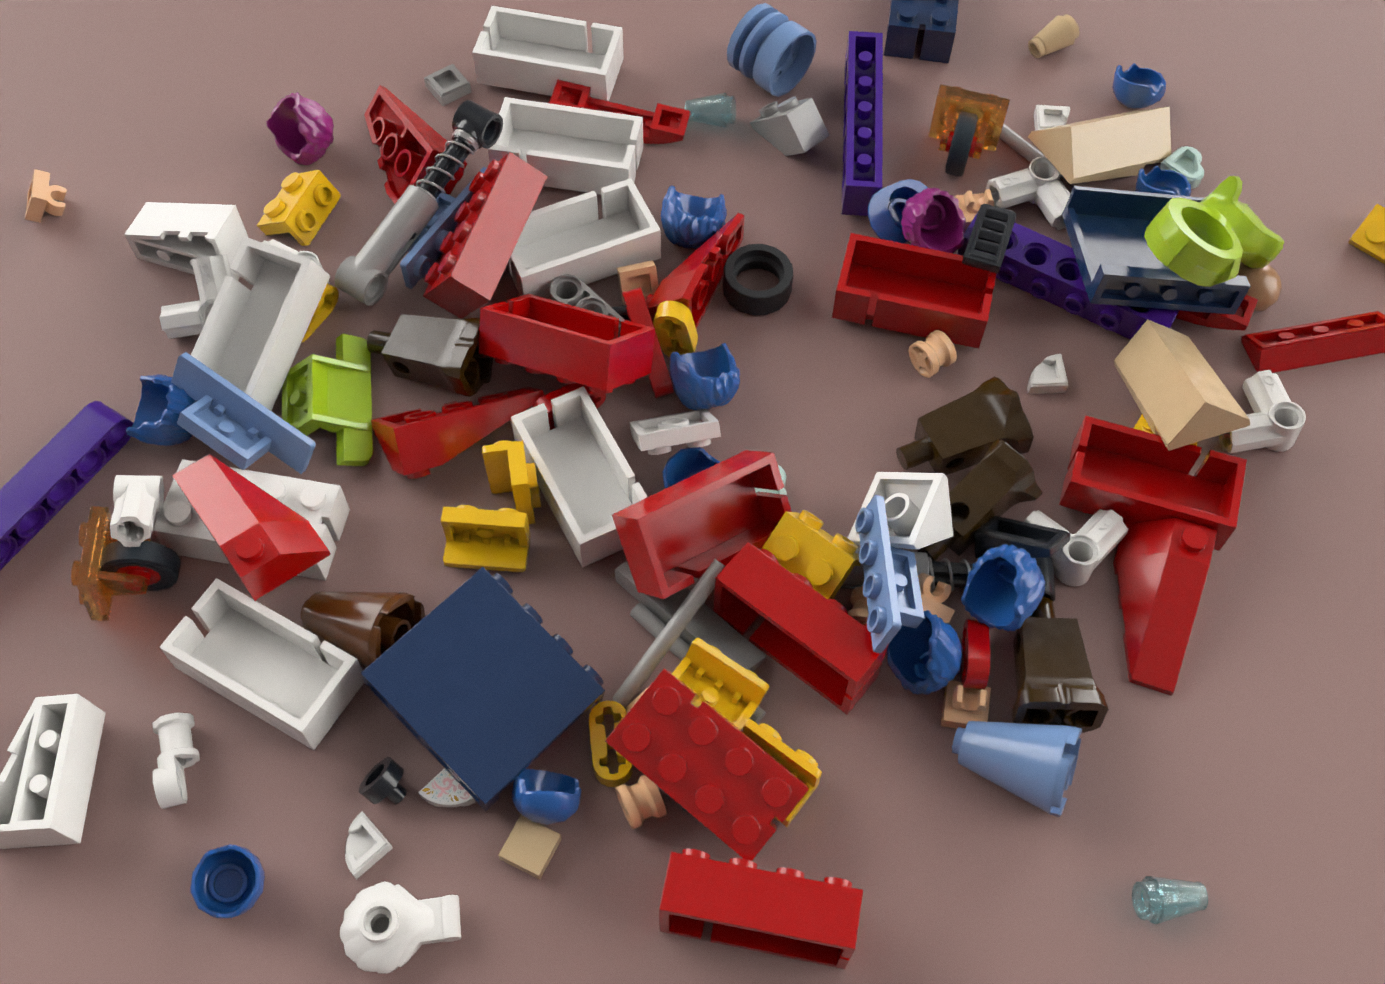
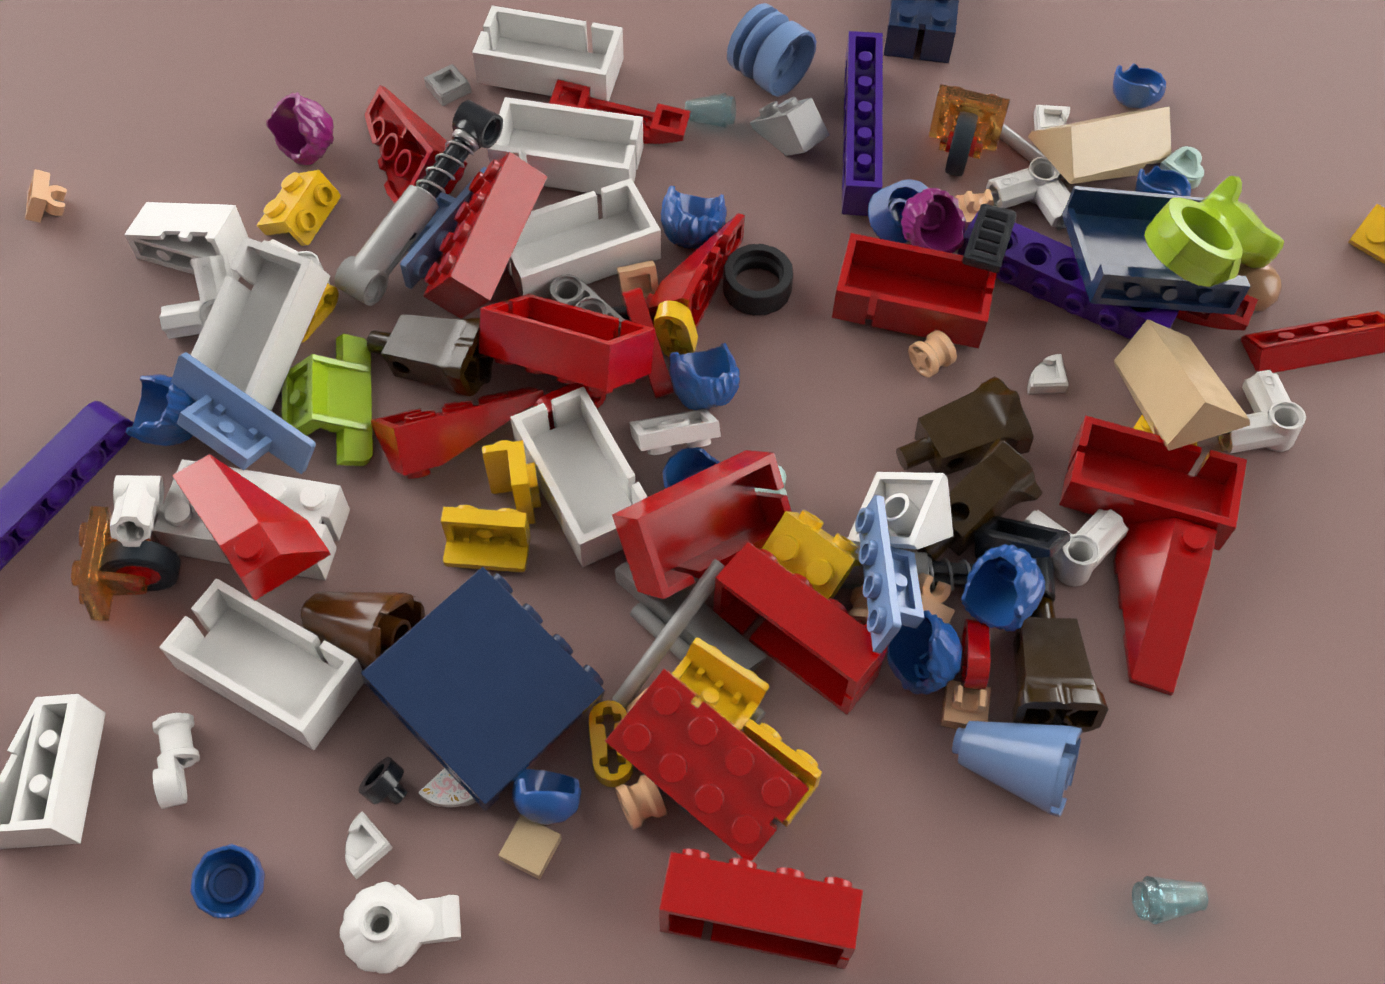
(1054, 36): tan cone -> none

